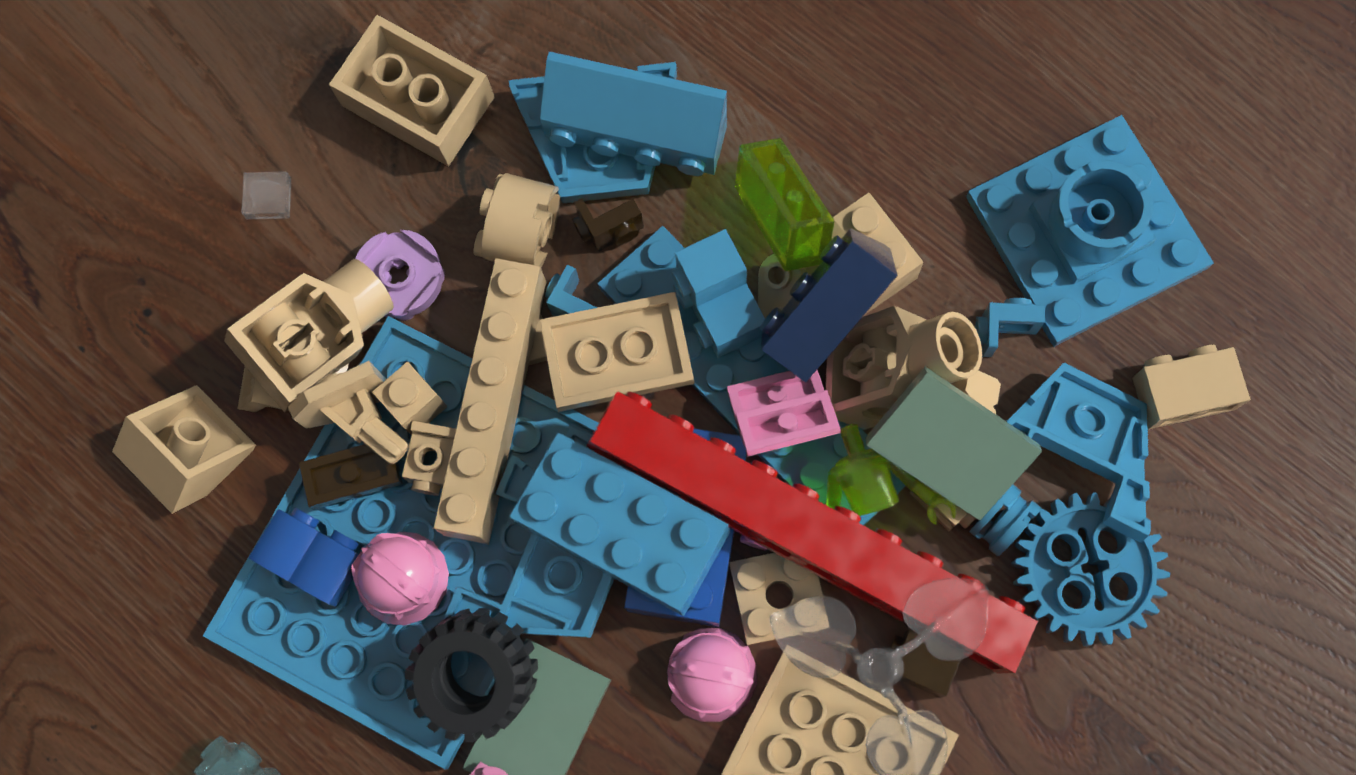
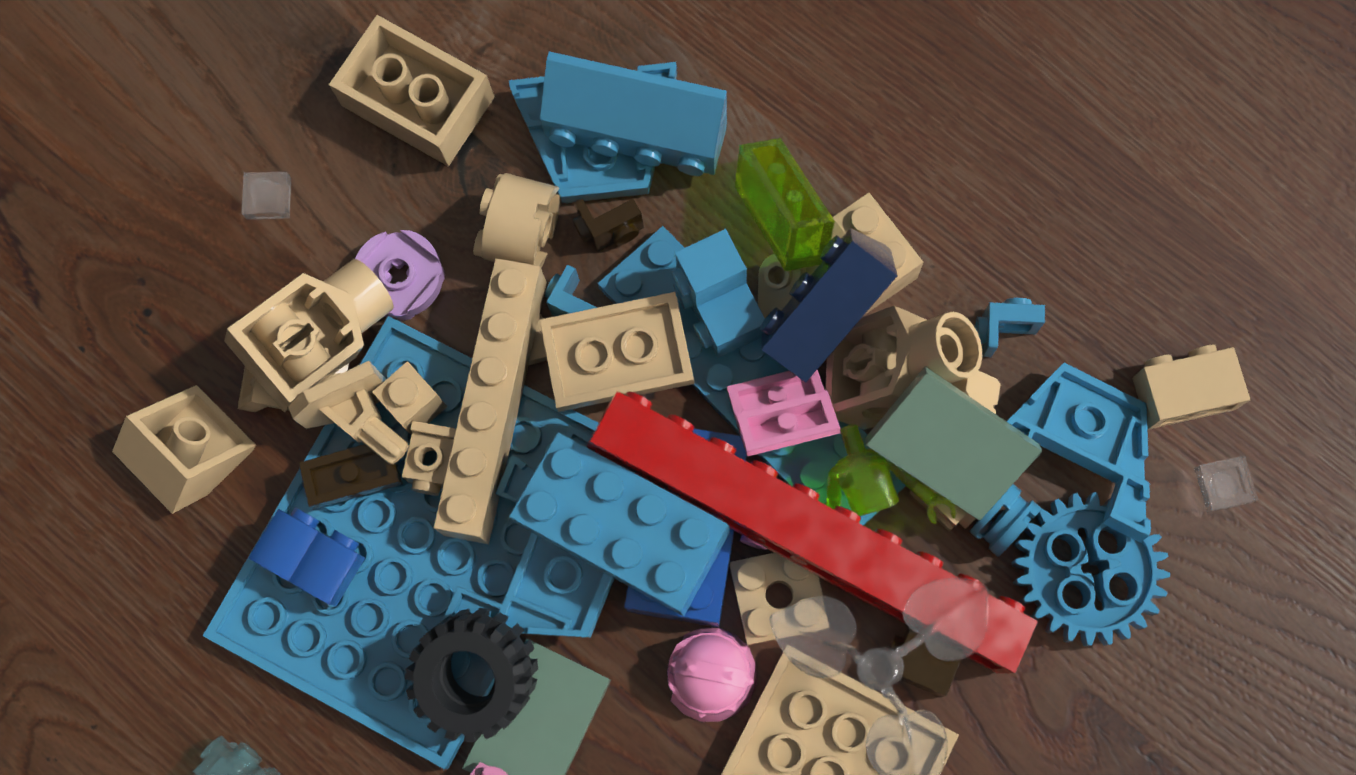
(400, 577): bright pink helmet -> none
(1089, 229): dark azure piece -> none
(1226, 484): none -> clear plate

